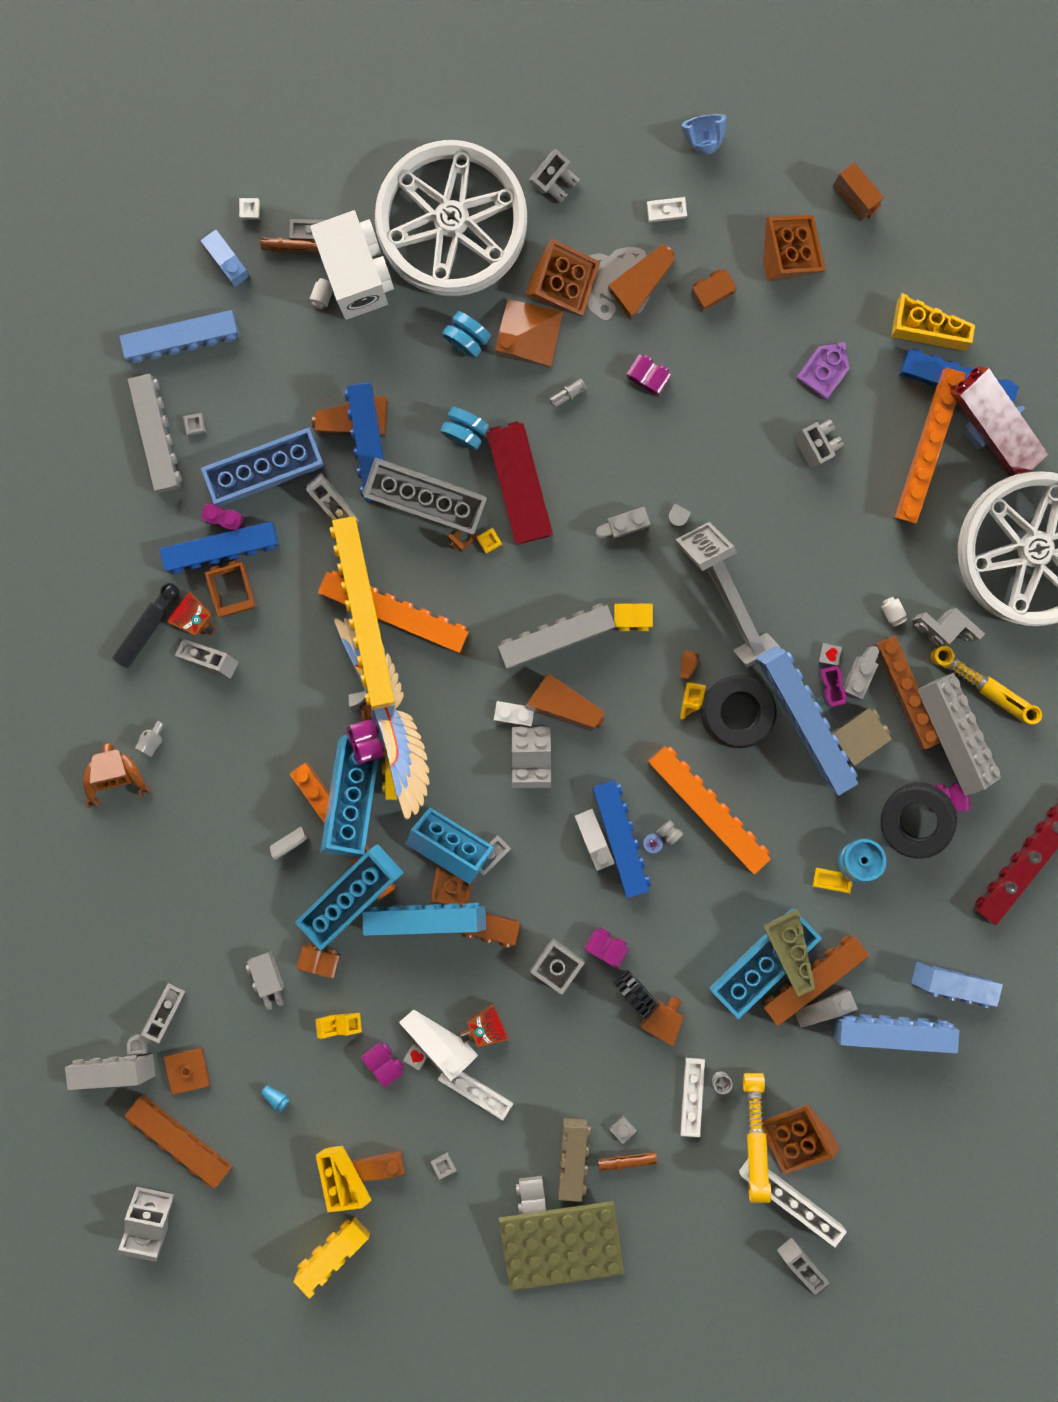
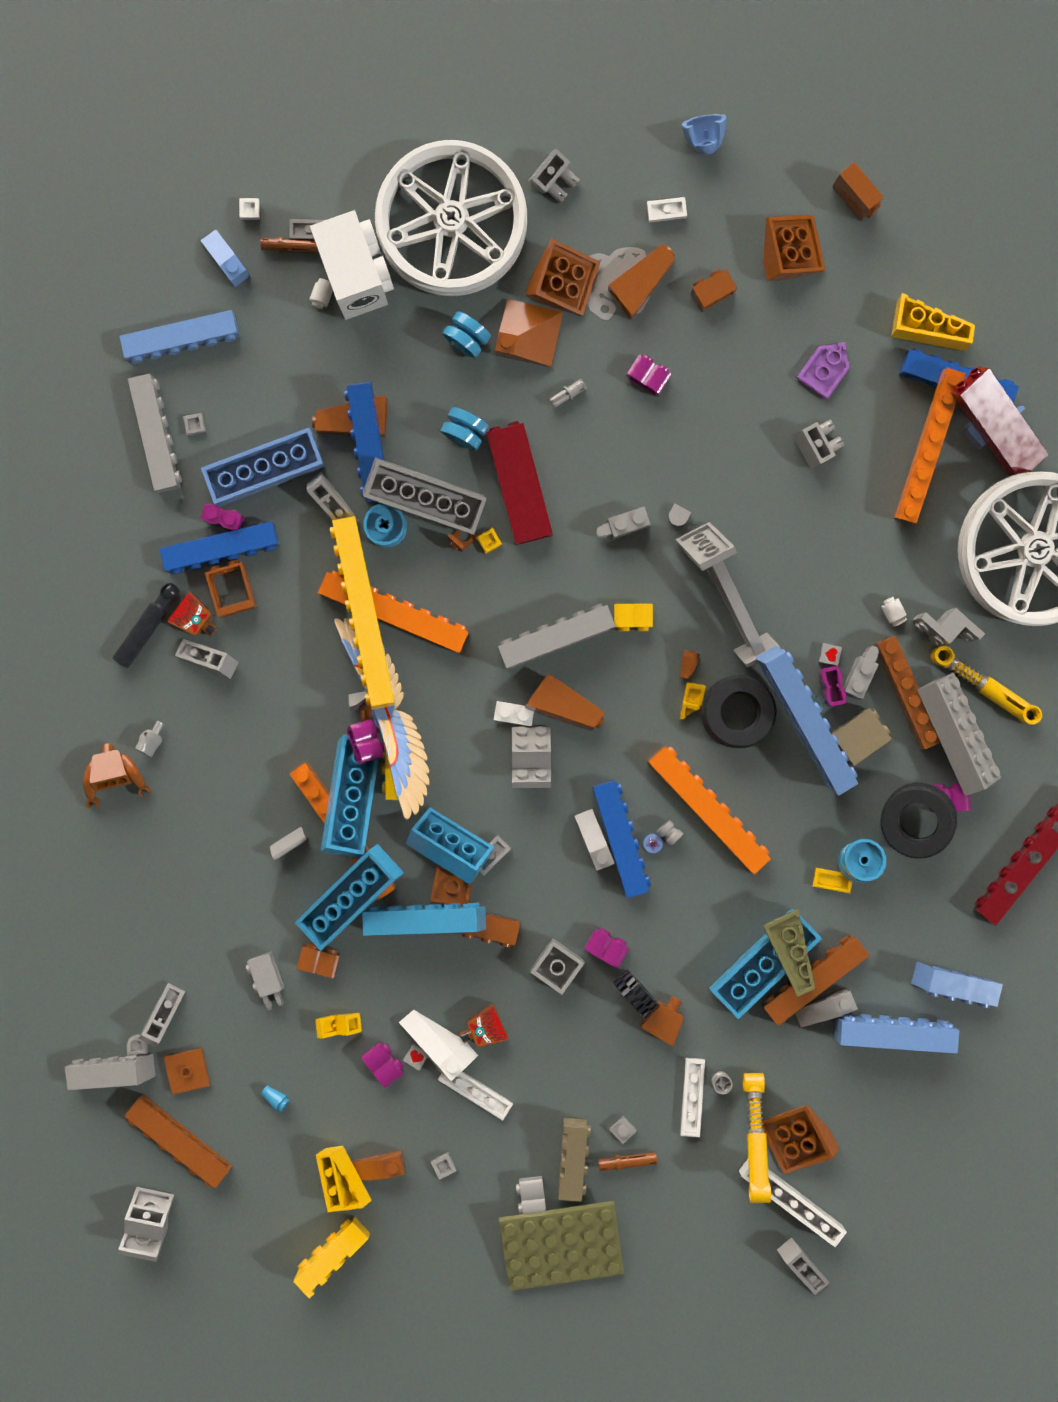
(377, 533): none -> dark azure wheel

